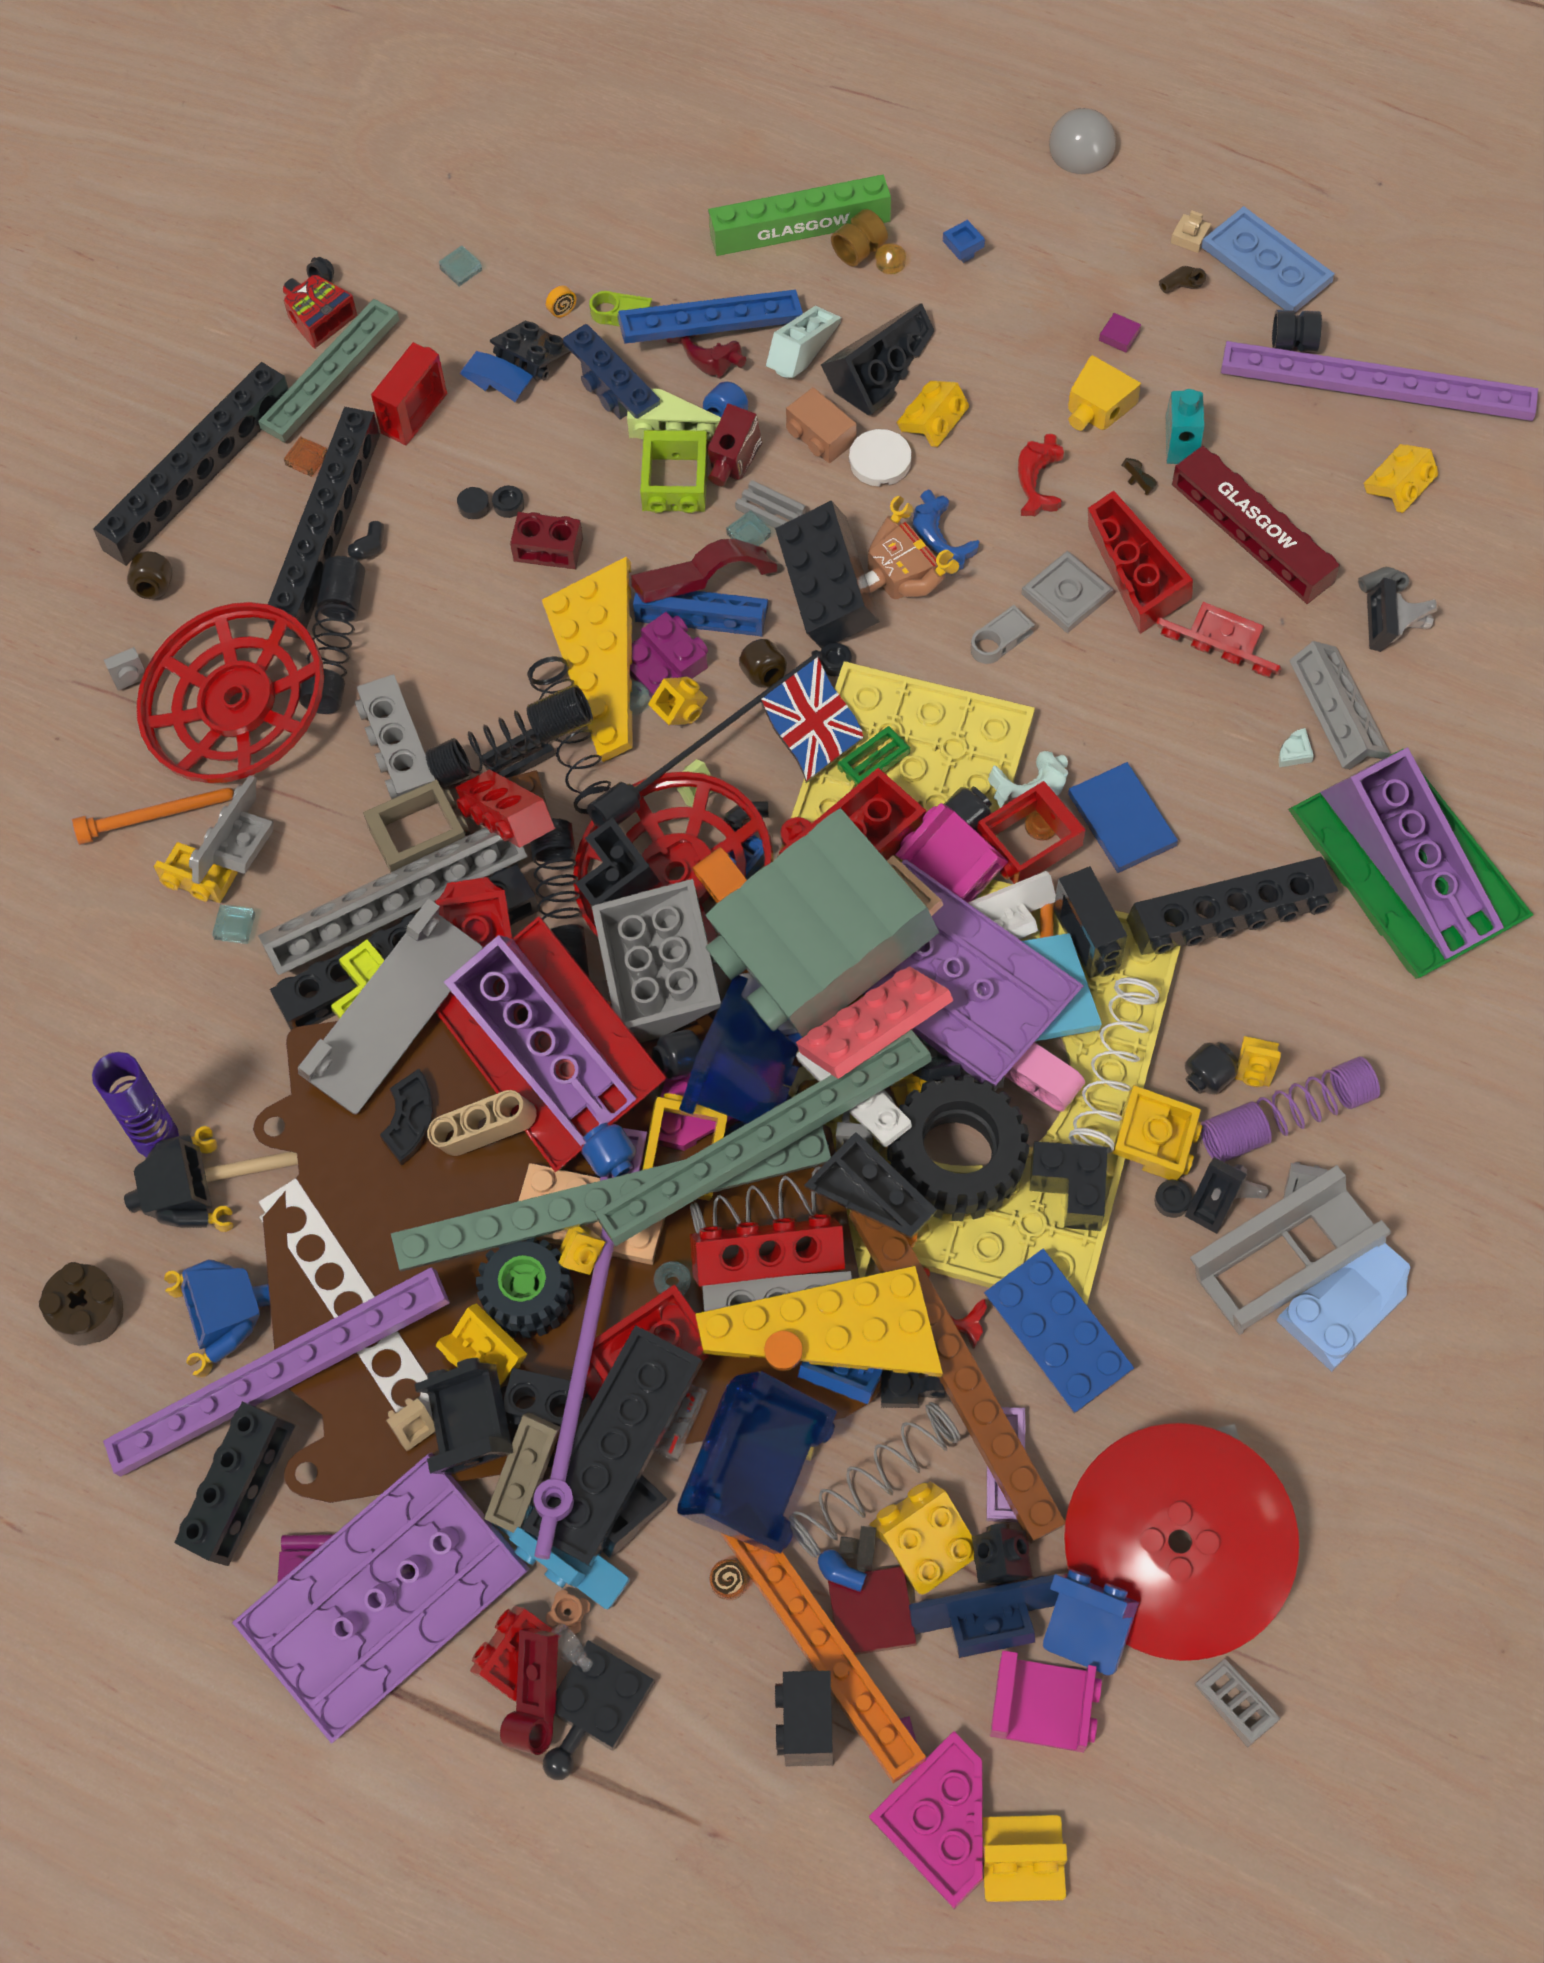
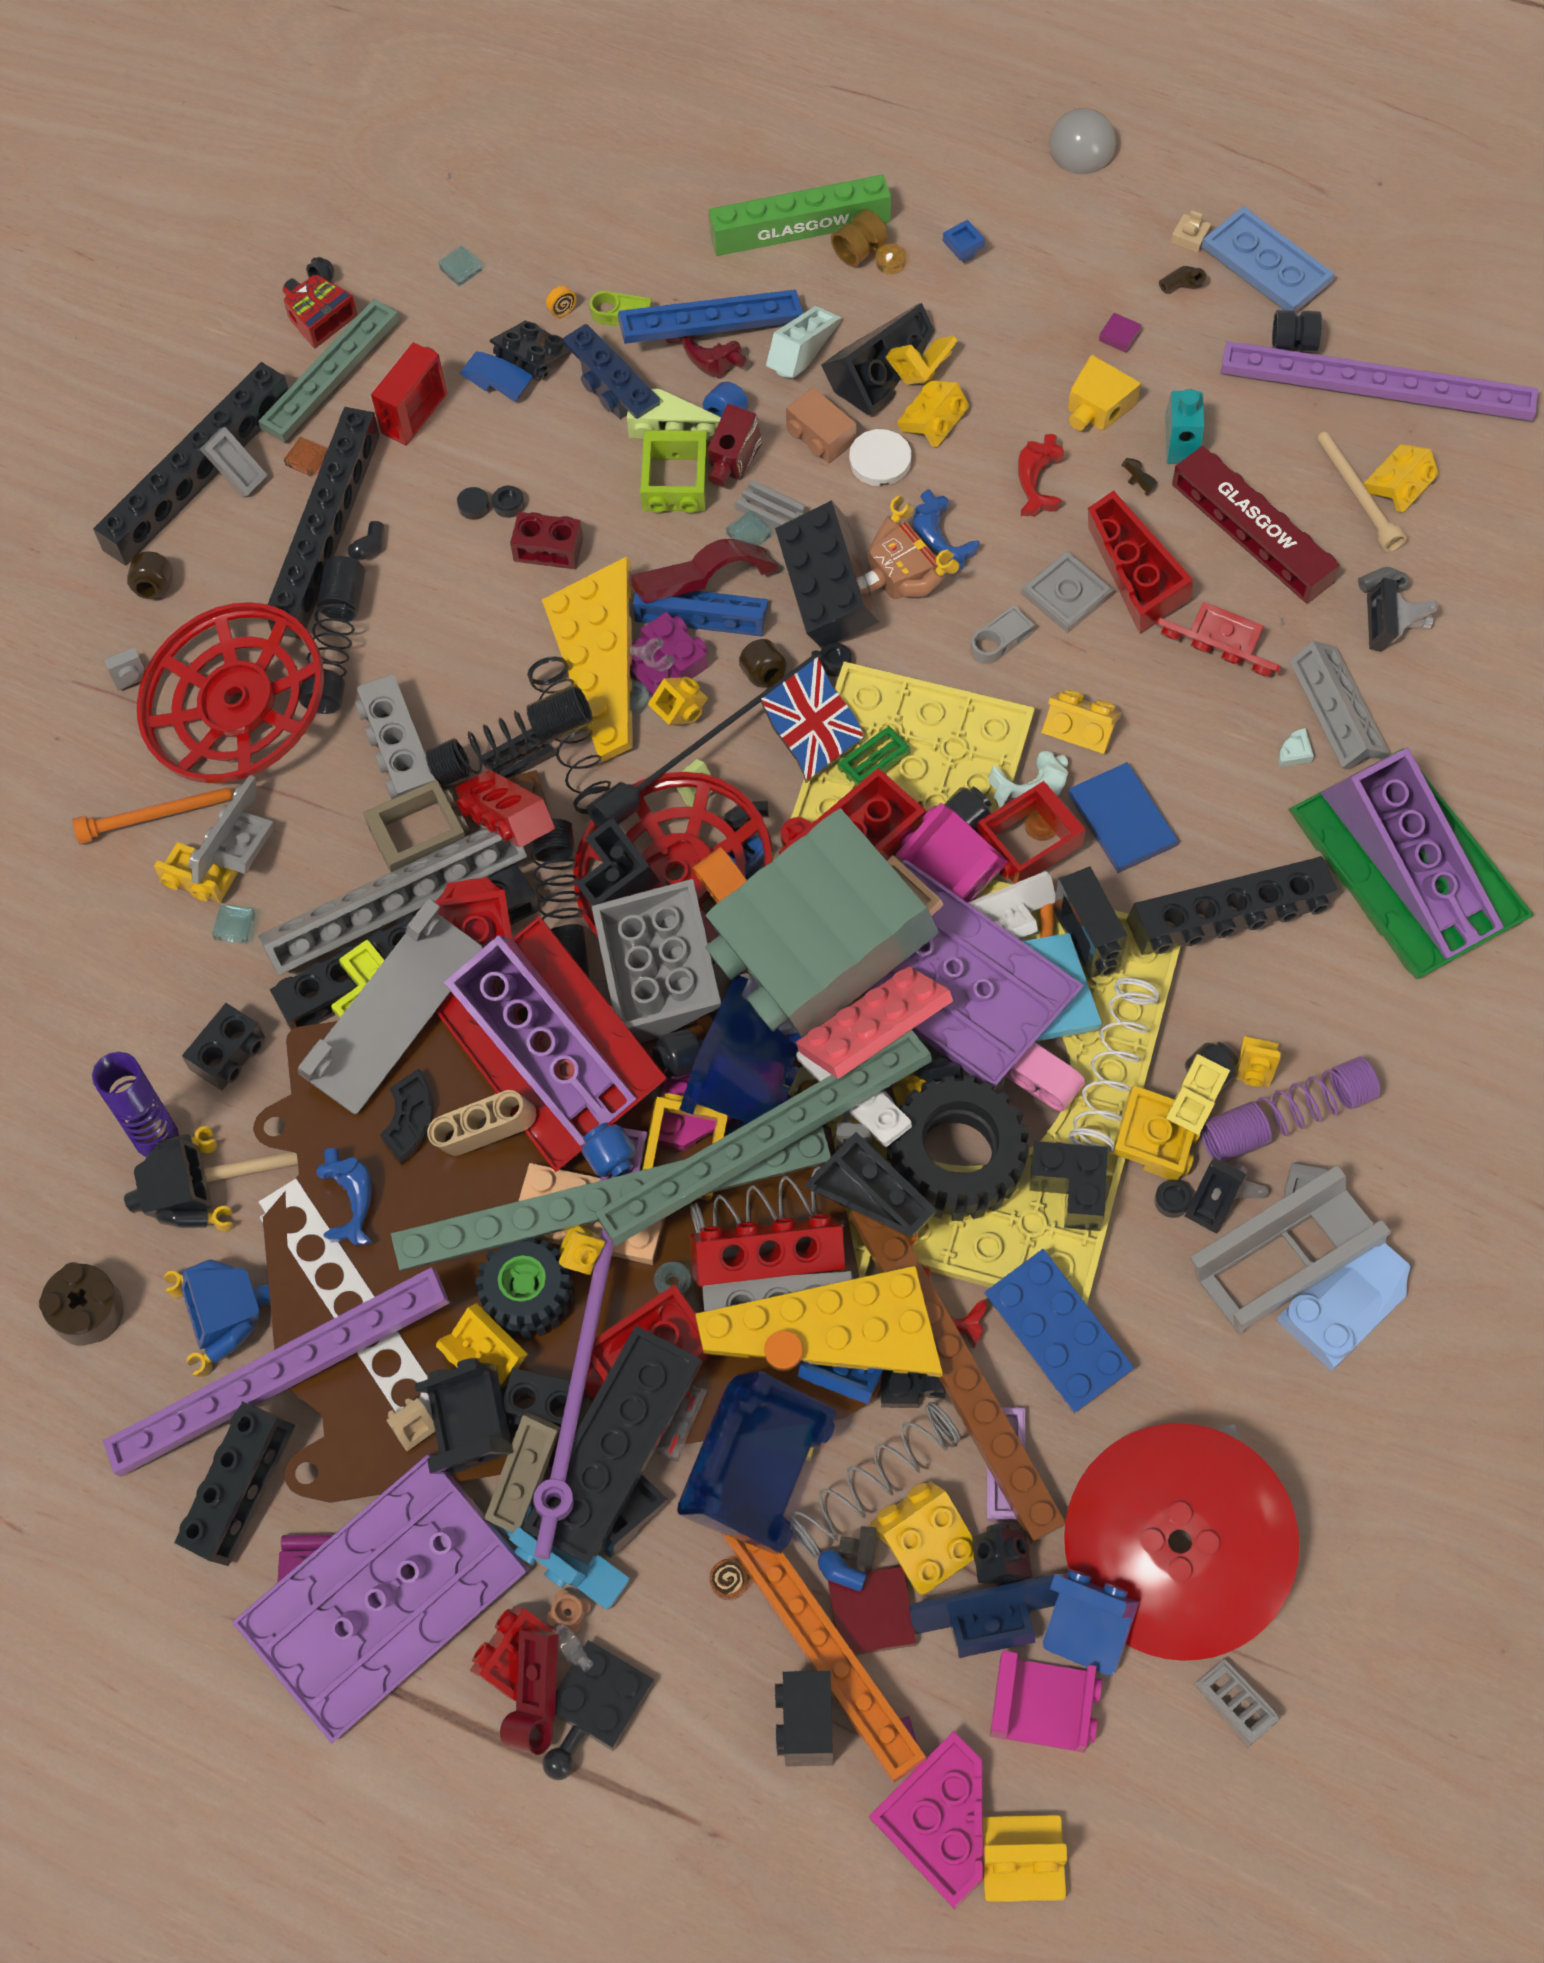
(217, 1043): none -> black brick
(233, 461): none -> light grey tile
(357, 1181): none -> blue animal
(647, 654): none -> clear piece
(918, 369): none -> yellow bracket
(1080, 721): none -> yellow bracket
(1197, 1094): none -> light yellow slope
(1389, 535): none -> tan piece

